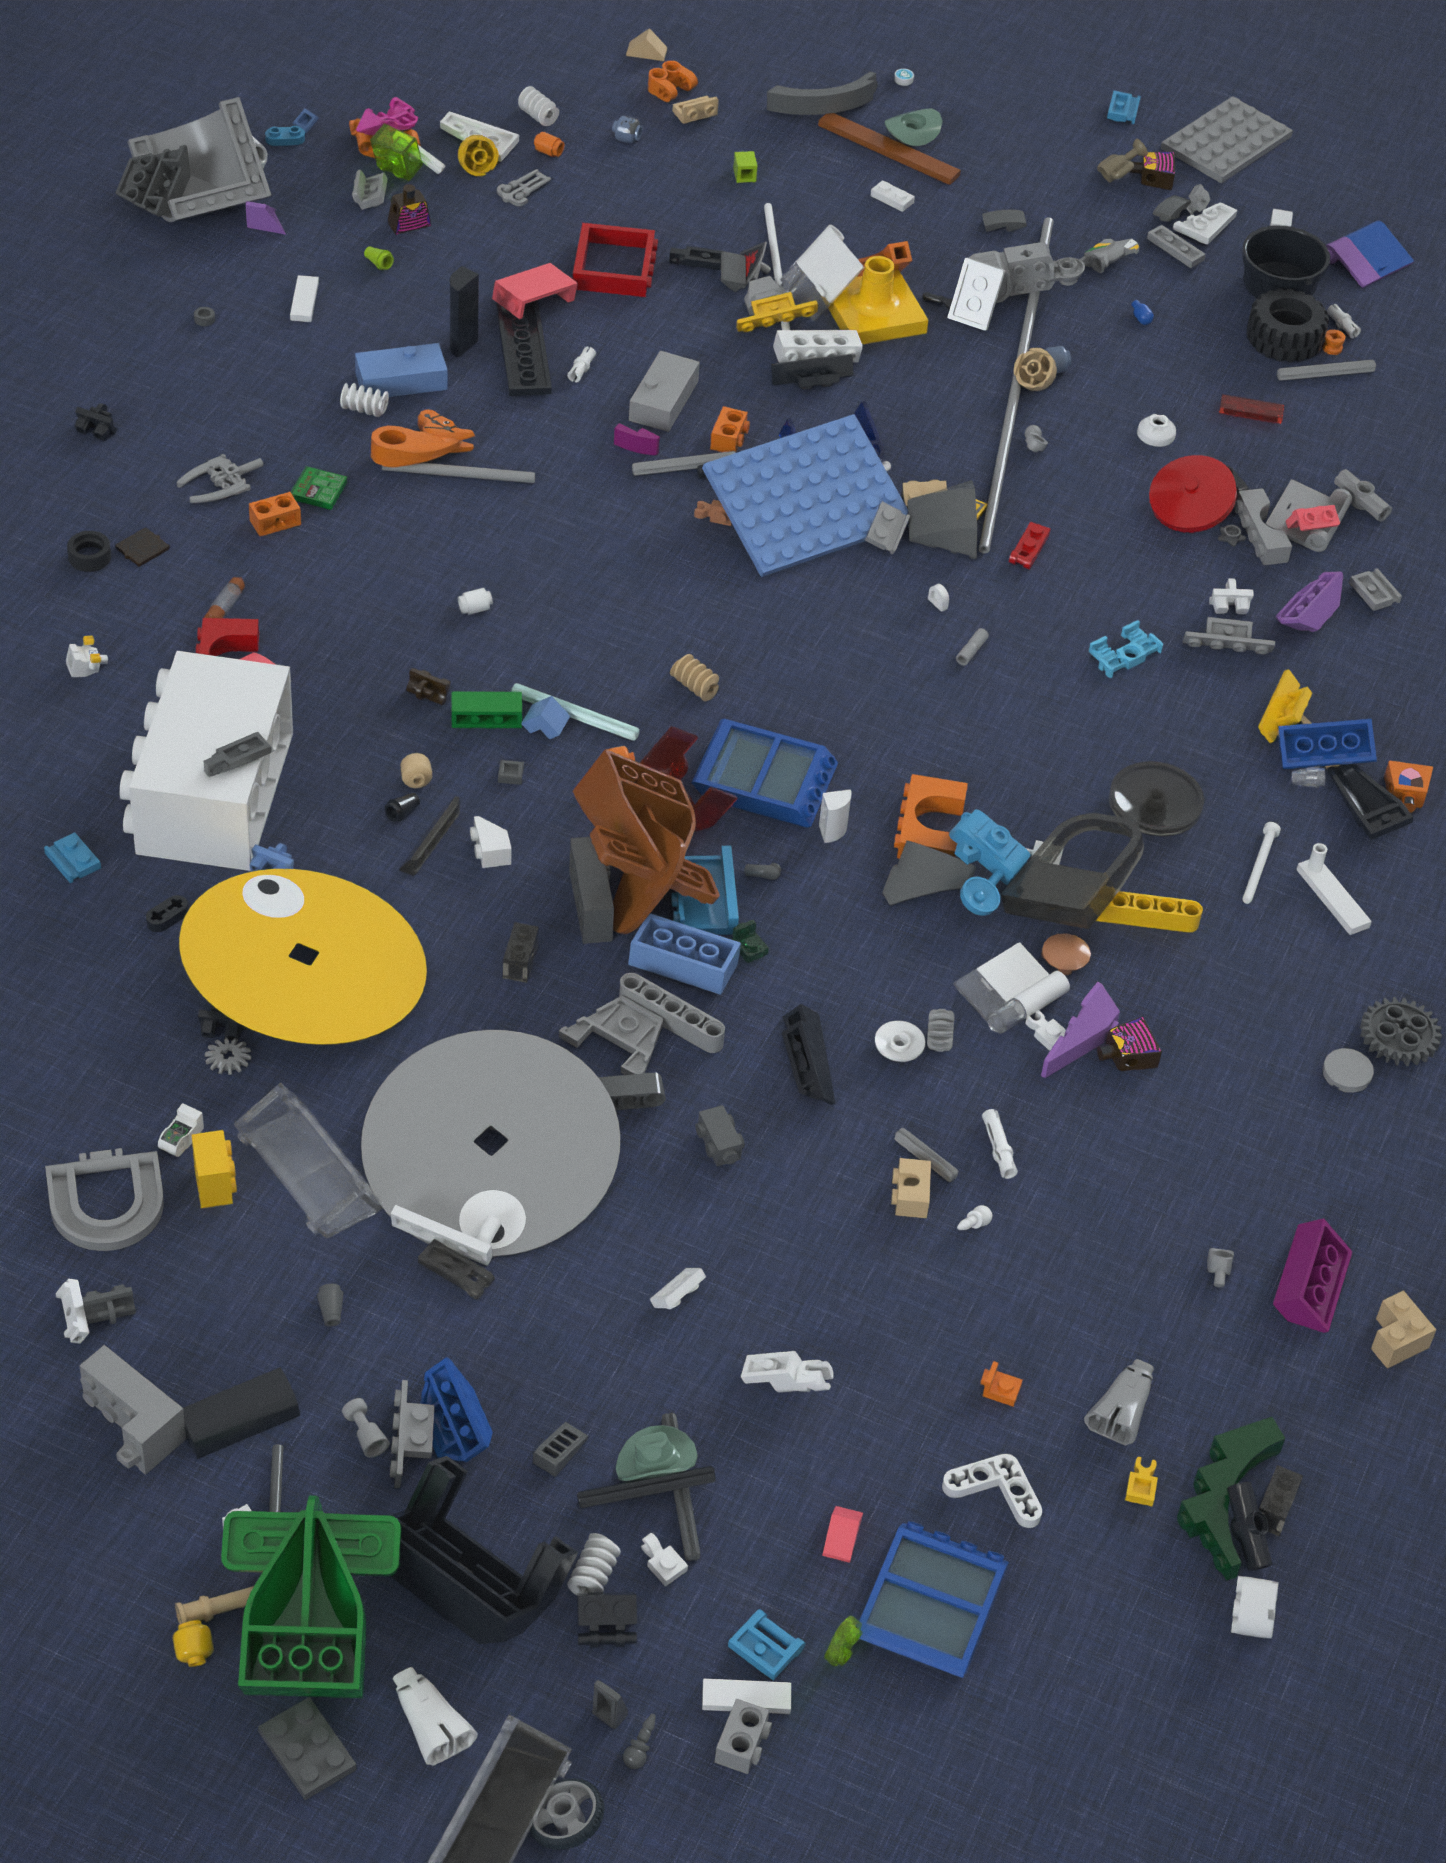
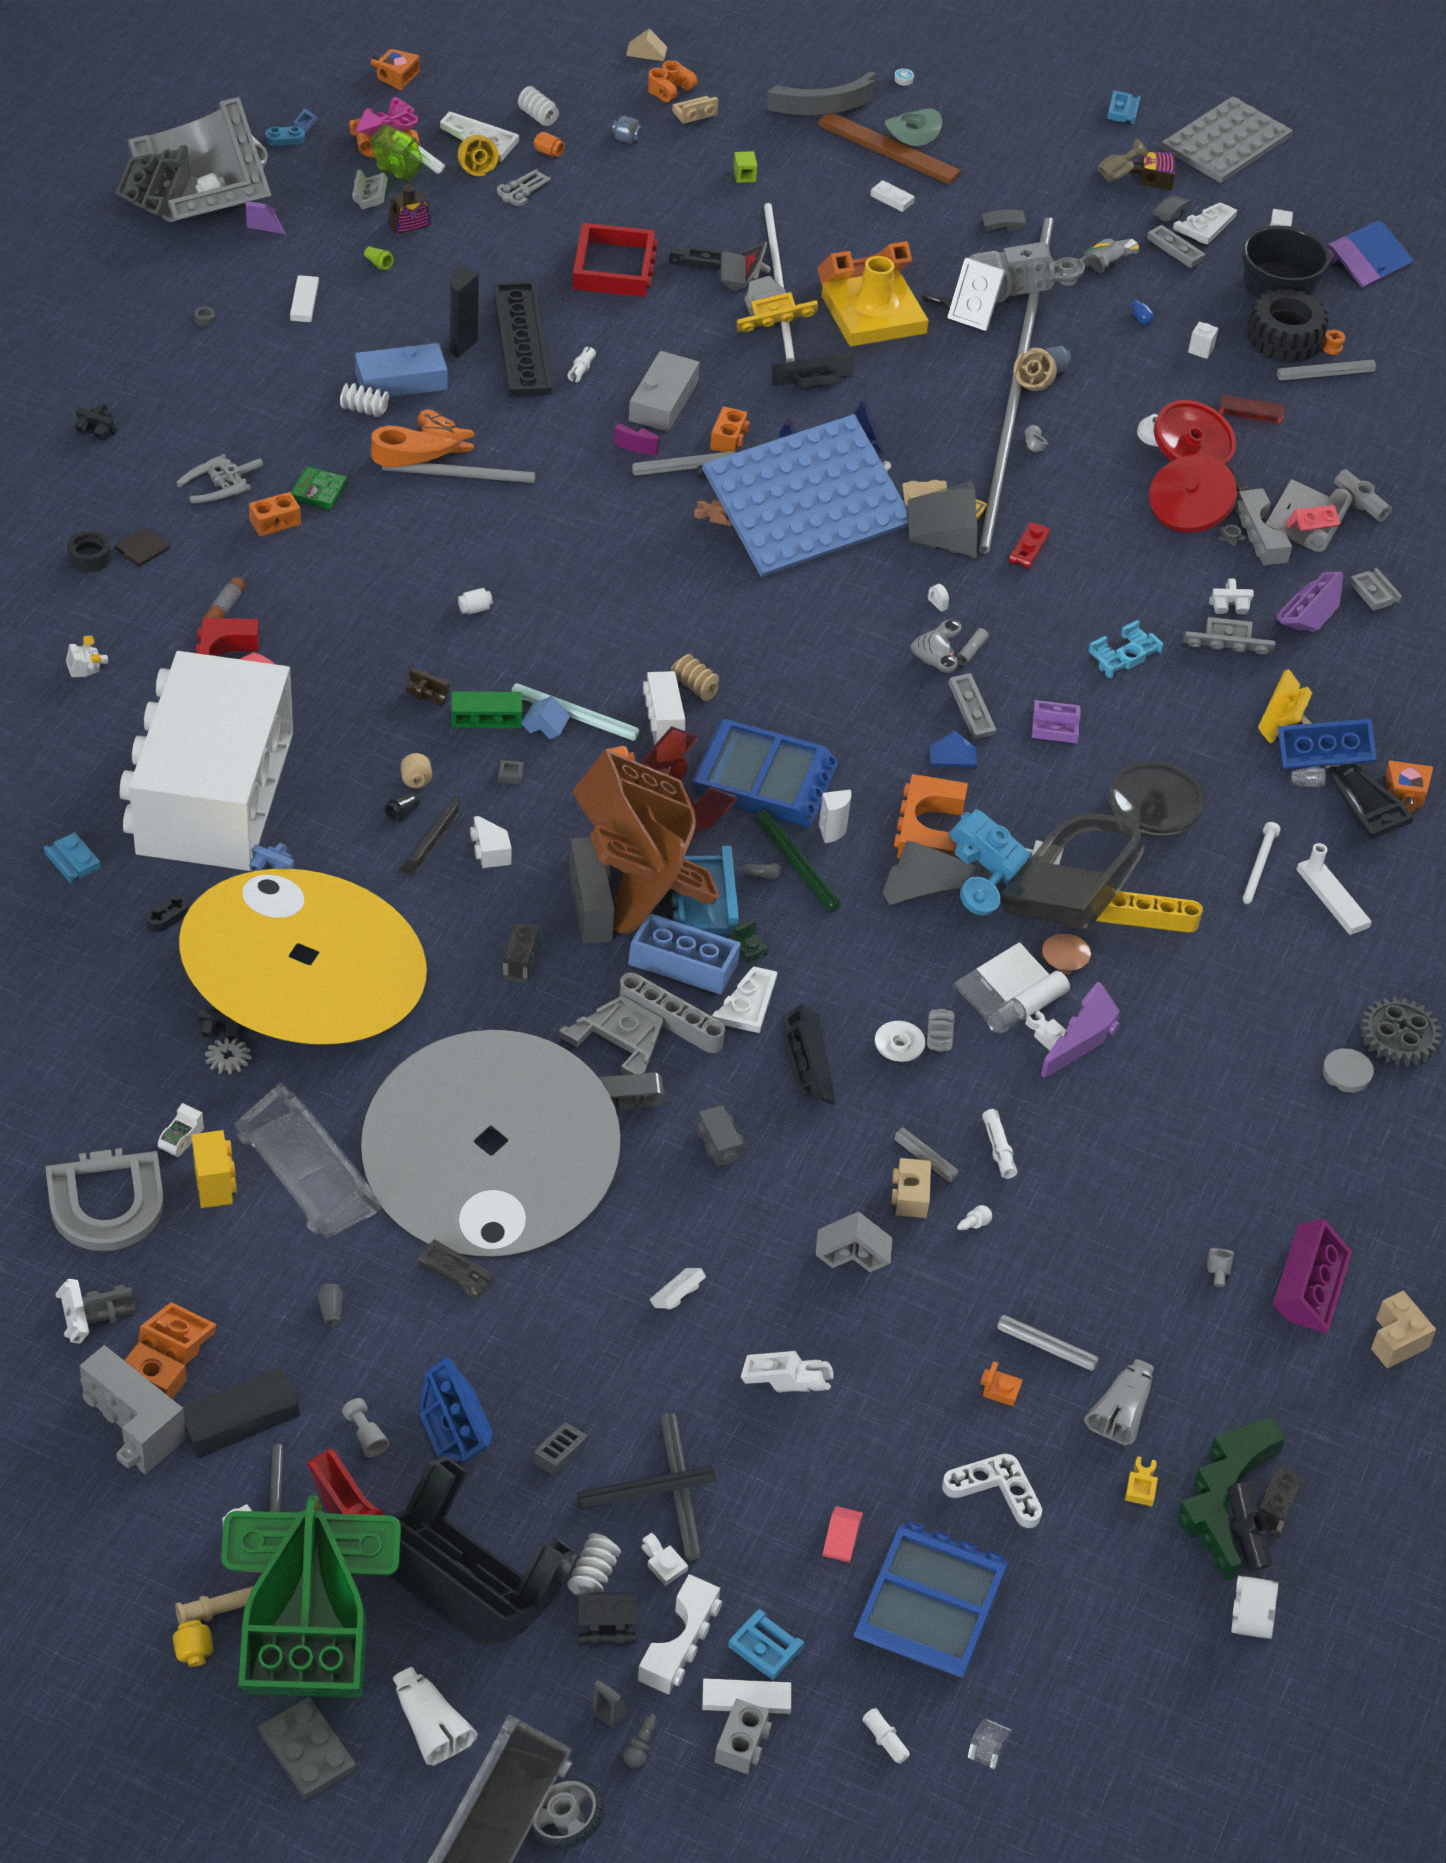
(168, 1373): none -> orange brick
(176, 1333): none -> orange plate
(209, 182): none -> white head
(237, 754): dark grey hinge -> none
(338, 1487): none -> red arch
(396, 67): none -> orange torso
(414, 1432): light grey bracket -> none
(427, 1229): white piece -> none
(532, 285): coral panel -> none
(655, 1453): sand green hat -> none
(663, 703): none -> white wedge
(665, 1662): none -> white arch
(749, 1002): none -> white wing
(798, 860): none -> dark green axle
(810, 344): white brick -> none
(822, 271): white door -> none
(845, 1636): clear neon green plate -> none
(855, 1240): none -> light grey brick
(885, 1735): none -> white axle
(887, 527): light grey plate -> none
(935, 648): none -> light grey head
(953, 752): none -> blue slope
(972, 706): none -> light grey hinge
(988, 1743): none -> clear slope
(1048, 1342): none -> light grey axle
(1056, 721): none -> medium lavender slope
(1131, 1046): dark brown torso -> none
(1193, 429): none -> red dish
(1199, 199): light grey plate -> none
(1203, 340): none -> white brick
(1343, 321): white pin -> none

